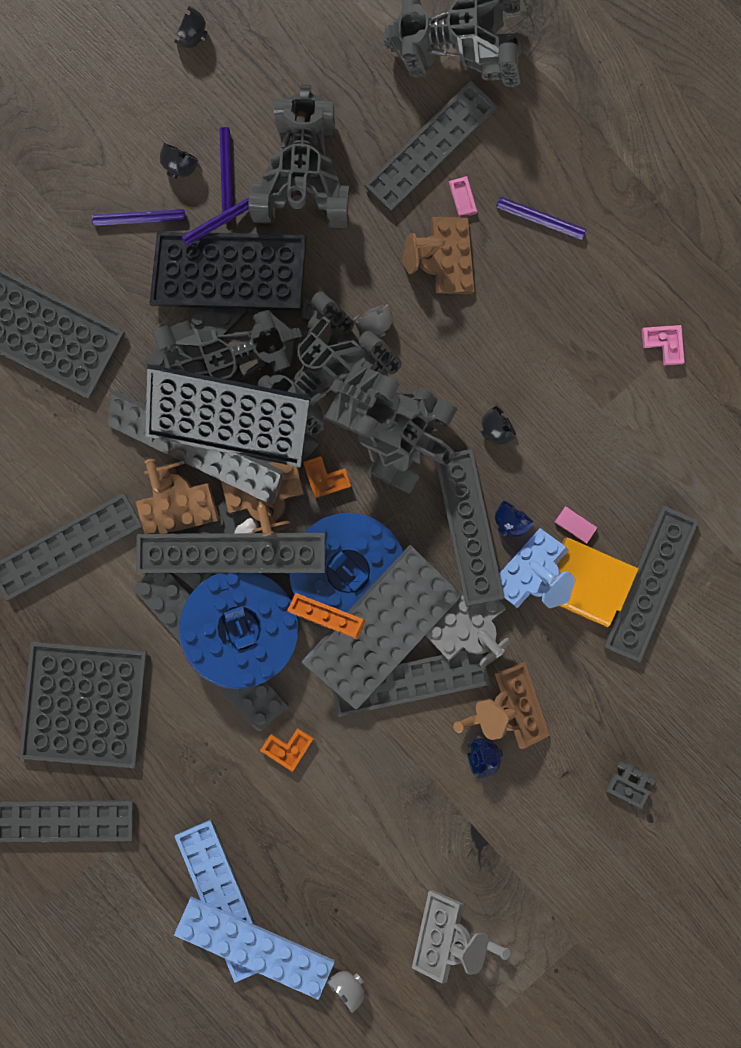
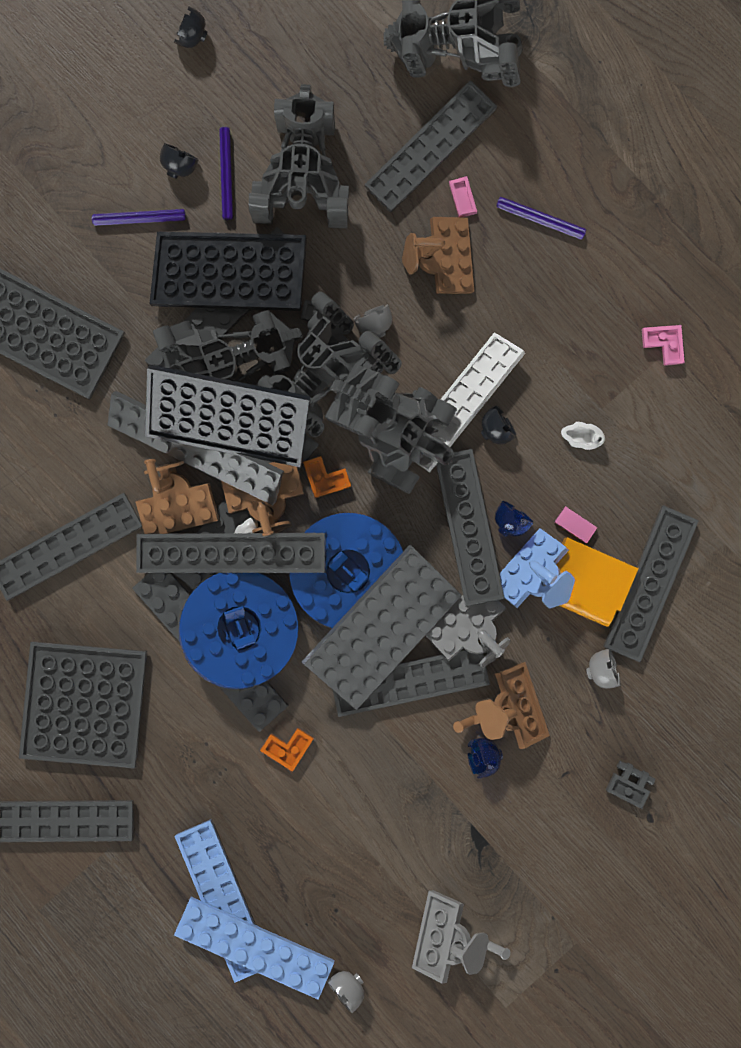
(216, 222): dark purple axle -> none
(326, 616): orange plate -> none
(475, 388): none -> white plate
(583, 435): none -> white arm
(603, 669): none -> light grey cylinder

